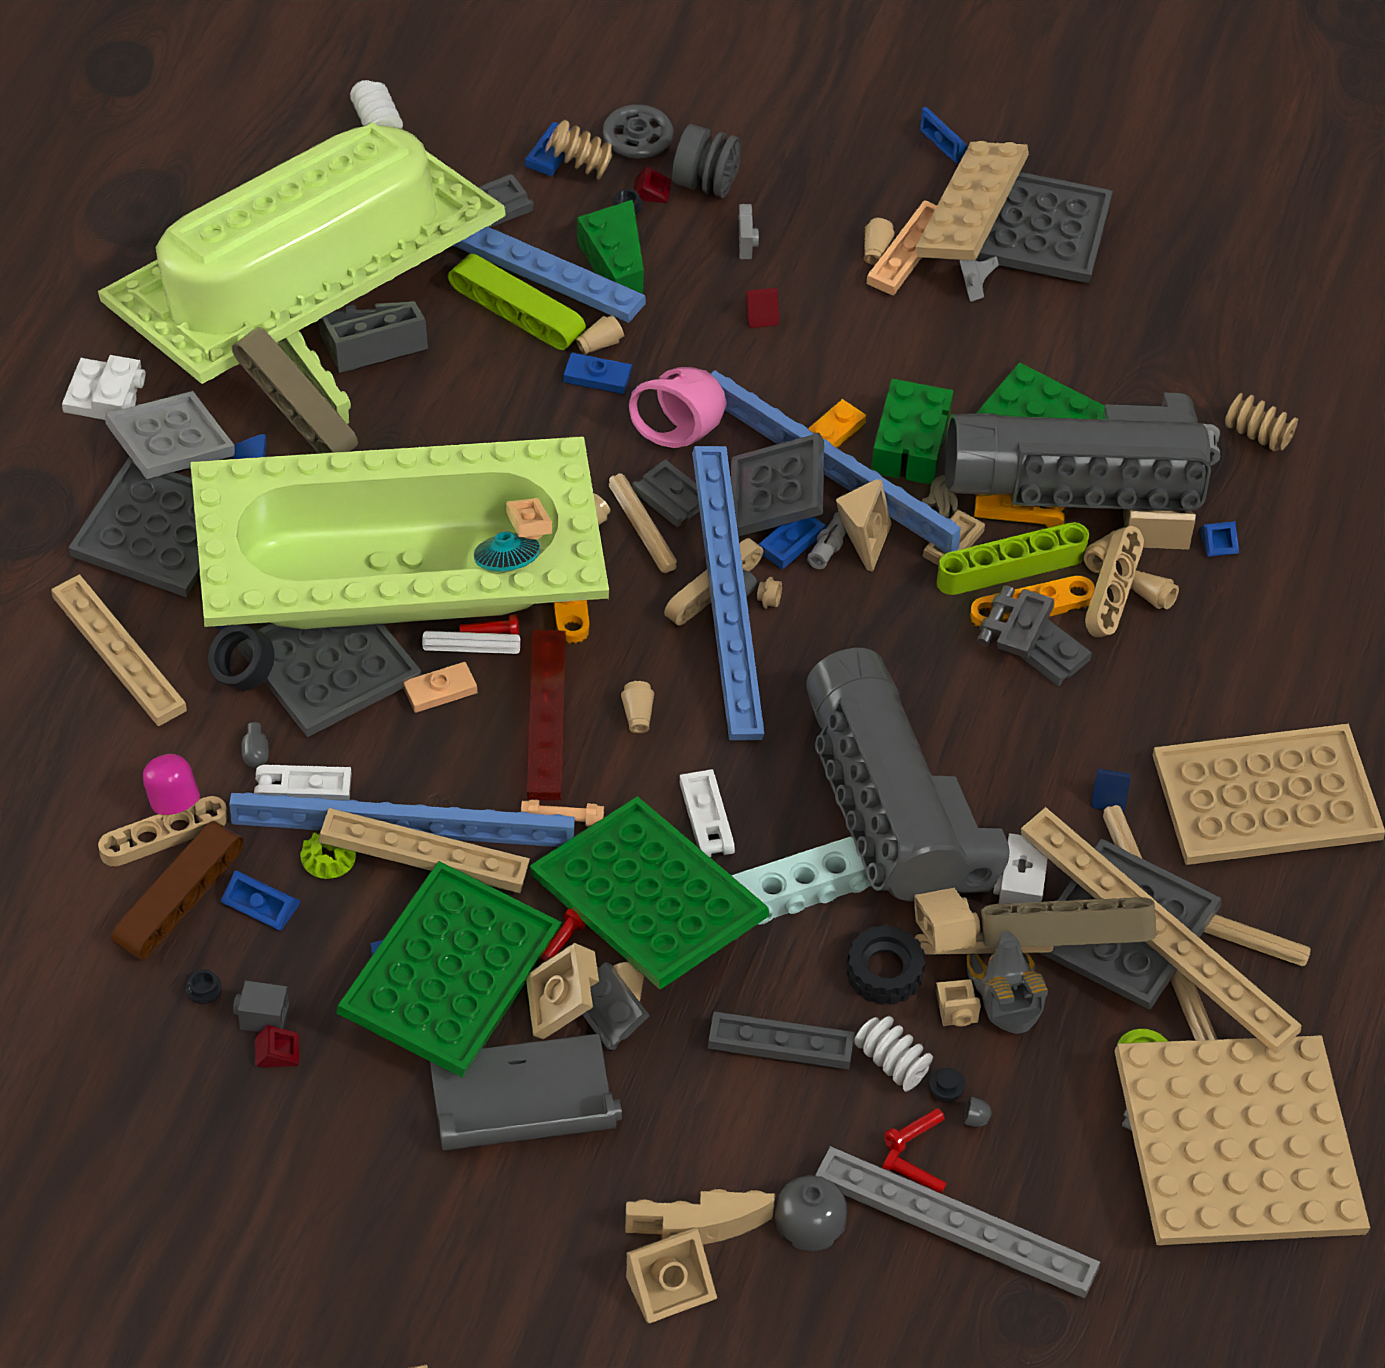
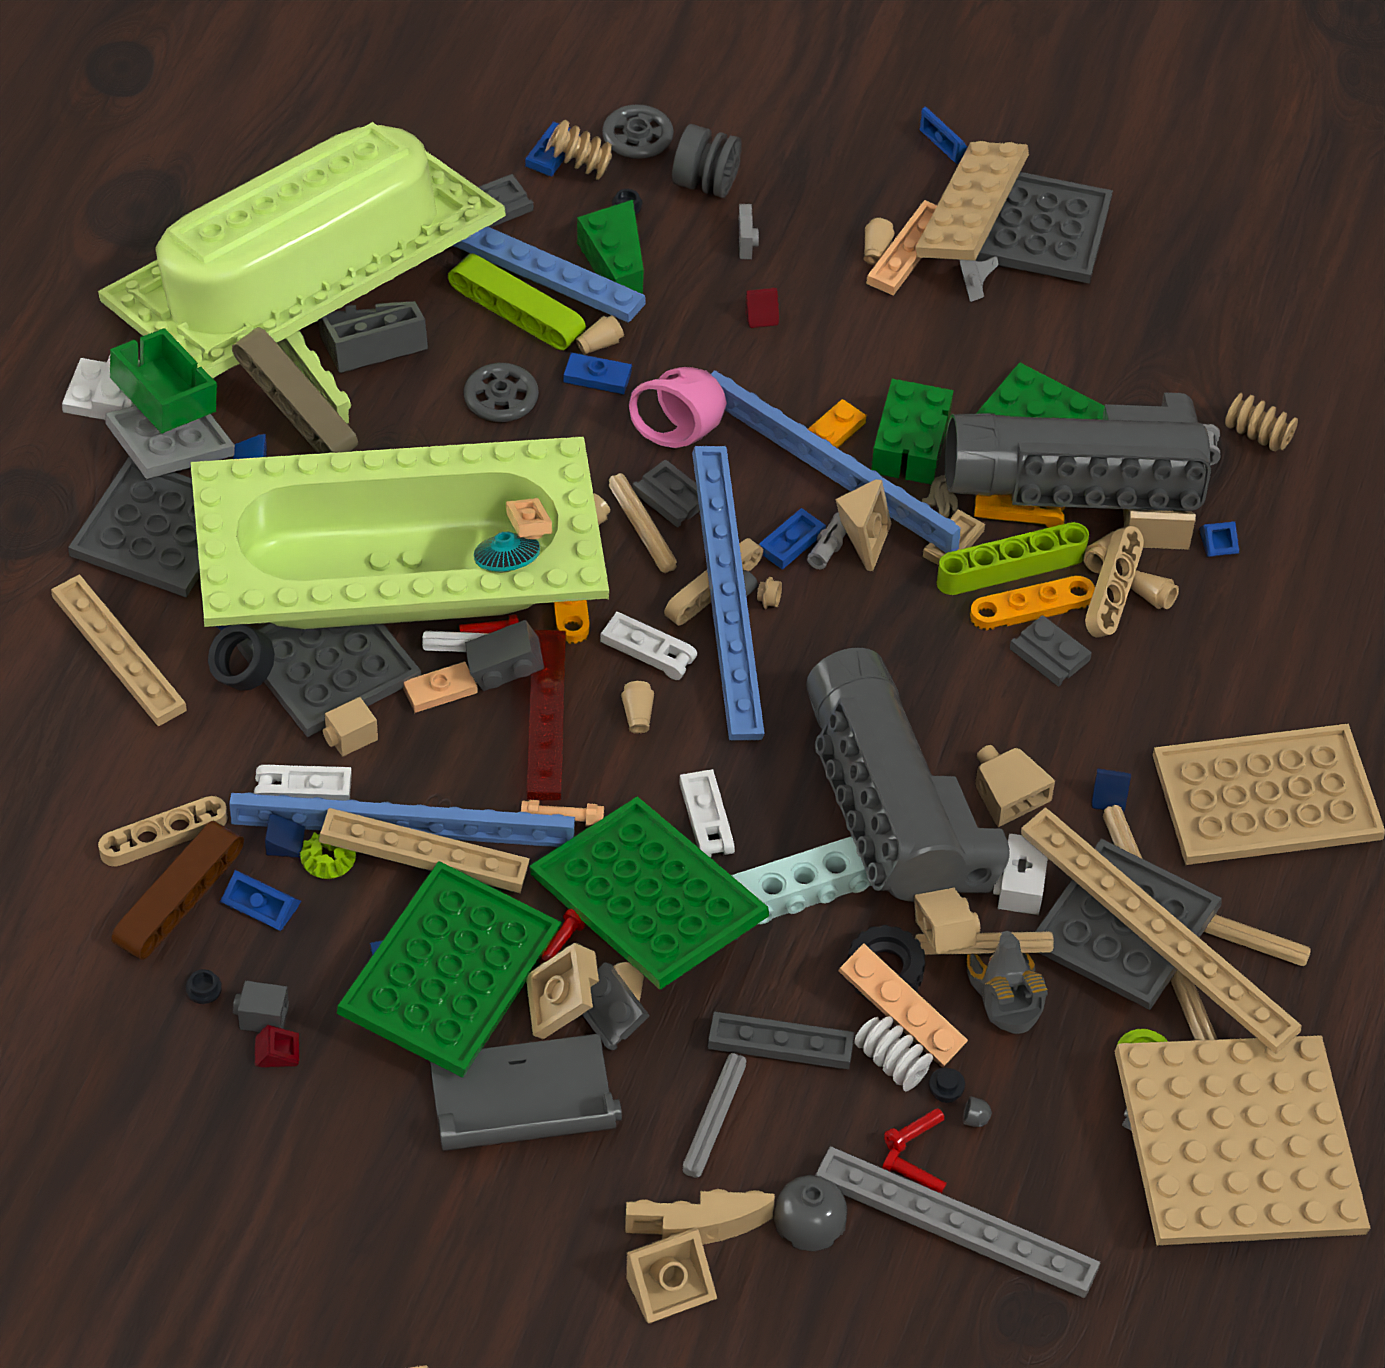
(166, 384): none -> green piece
(170, 784): dark pink helmet -> none
(254, 746): dark grey cylinder -> none
(284, 837): none -> dark blue slope
(350, 726): none -> tan brick
(375, 104): white piece -> none
(500, 371): none -> dark grey plate
(504, 655): none -> dark grey brick
(648, 645): none -> white plate
(652, 186): dark red slope -> none
(714, 1115): none -> light grey axle
(778, 484): dark grey plate -> none
(903, 1004): none -> light nougat plate
(957, 1002): tan bracket -> none
(1011, 784): none -> tan torso
(1024, 624): flat silver plate -> none
(1071, 922): dark tan beam -> none

